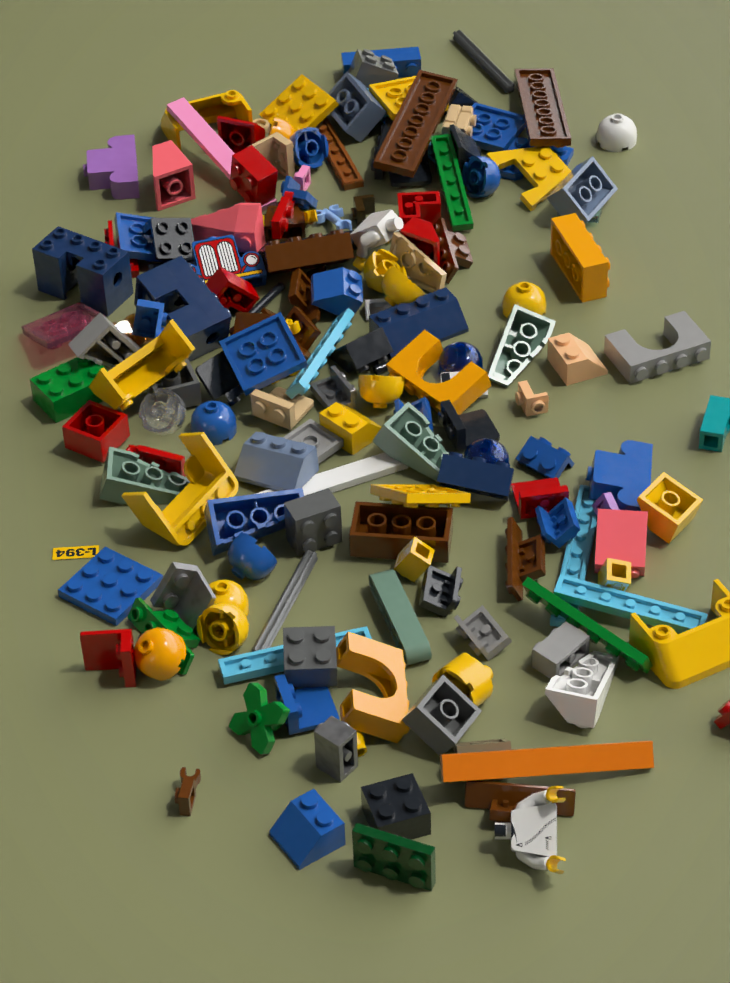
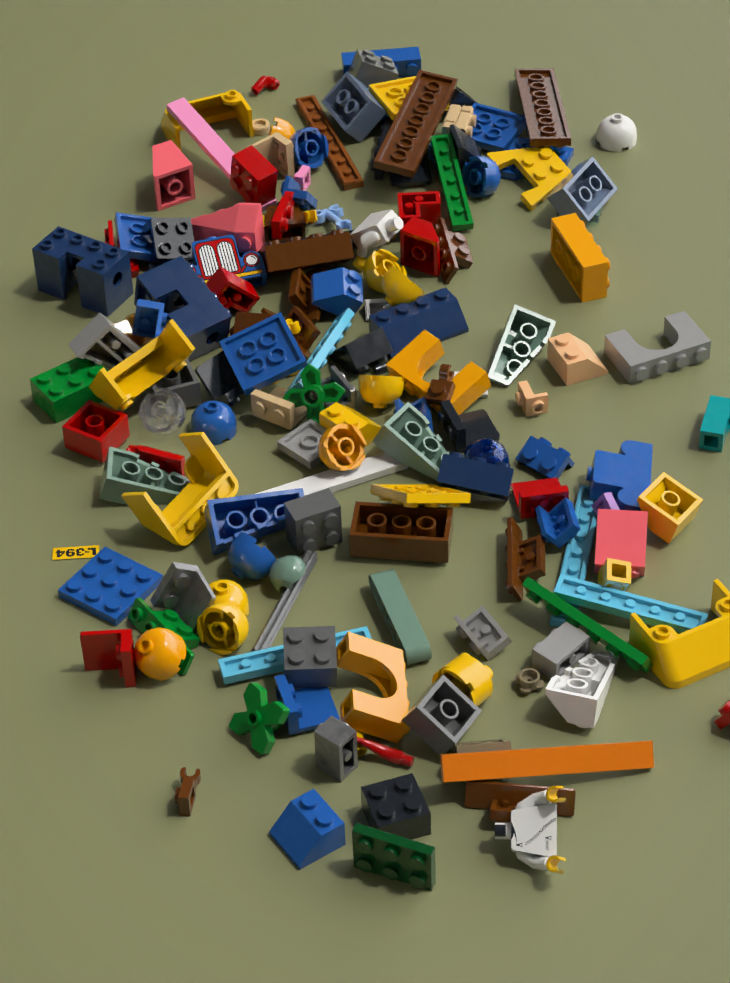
(60, 326): clear pink plate -> none
(114, 168): medium lavender brick -> none
(239, 133): red slope -> none
(265, 82): none -> red arm
(274, 292): black bar -> none
(276, 462): sand blue slope -> none
(286, 571): none -> sand green hair
(300, 104): yellow plate -> none
(312, 382): none -> green plant
(342, 447): none -> light orange cylinder
(362, 206): dark brown bracket -> none
(387, 753): none -> red animal
(414, 559): yellow brick -> none
(418, 266): tan wing -> none
(440, 590): black bracket -> none
(443, 388): none -> reddish brown plate
(457, 356): clear blue cylinder -> none
(488, 66): dark grey axle -> none
(526, 296): yellow cylinder -> none
(529, 680): none -> dark tan plate

